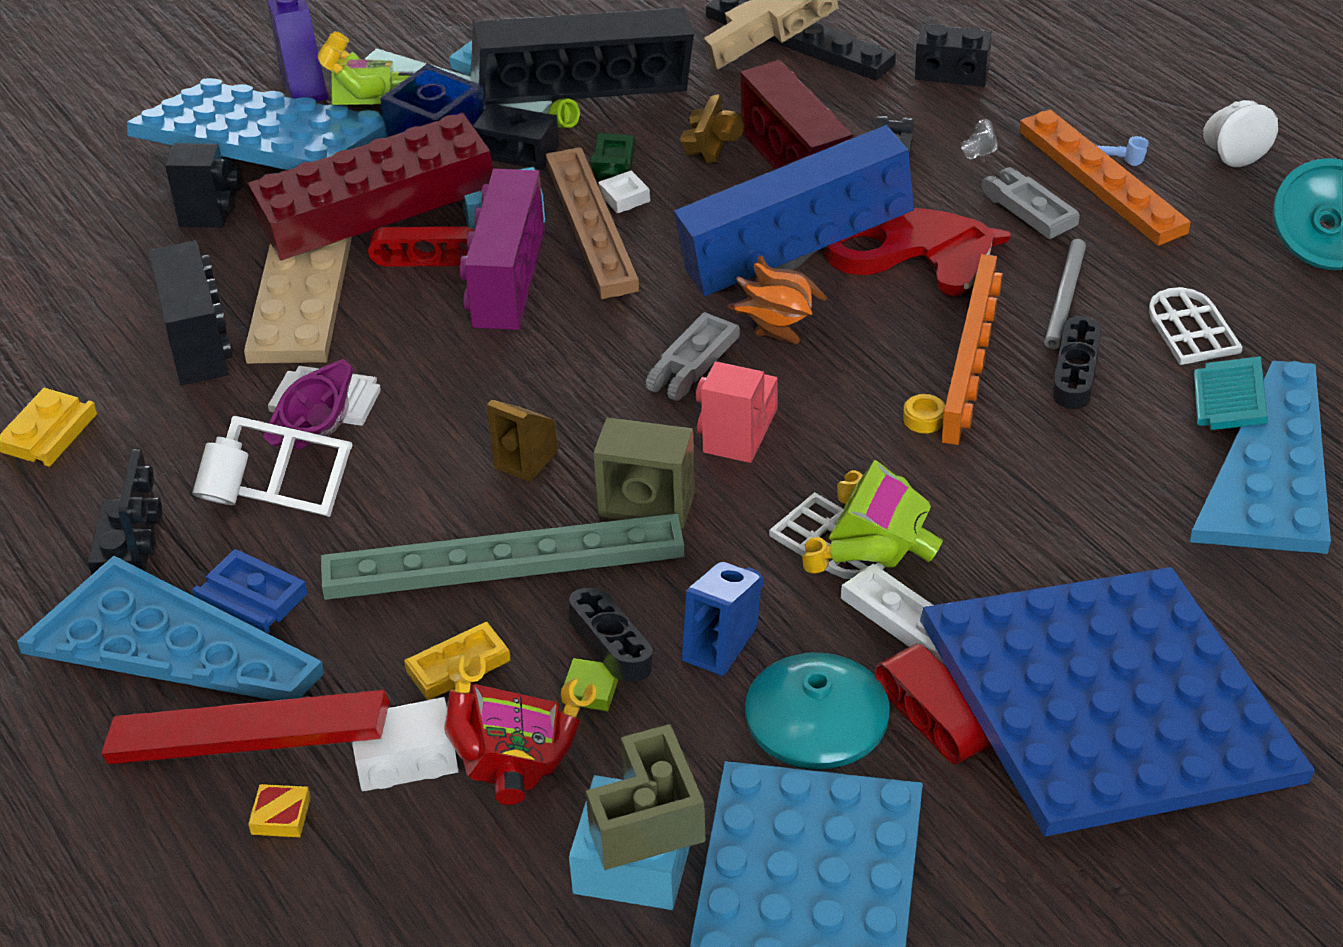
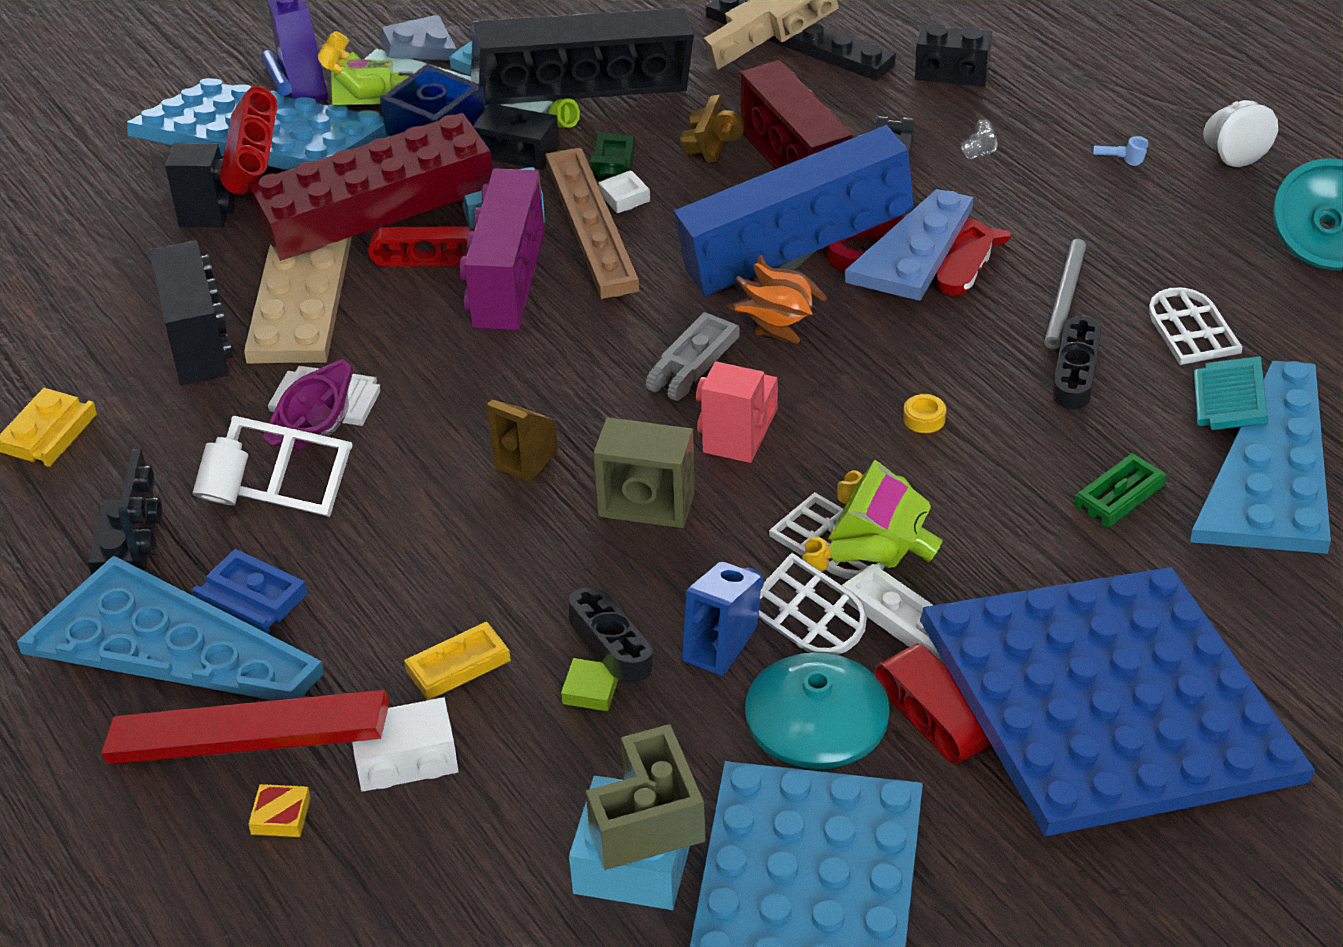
(248, 140): none -> red beam
(276, 73): none -> blue bar
(418, 39): none -> sand blue wing
(501, 556): sand green plate -> none
(507, 734): torso -> none
(830, 610): none -> white window
(914, 248): none -> medium blue wing
(970, 356): orange plate -> none
(1031, 202): light grey hinge -> none
(1105, 177): orange plate -> none
(1127, 492): none -> green tile

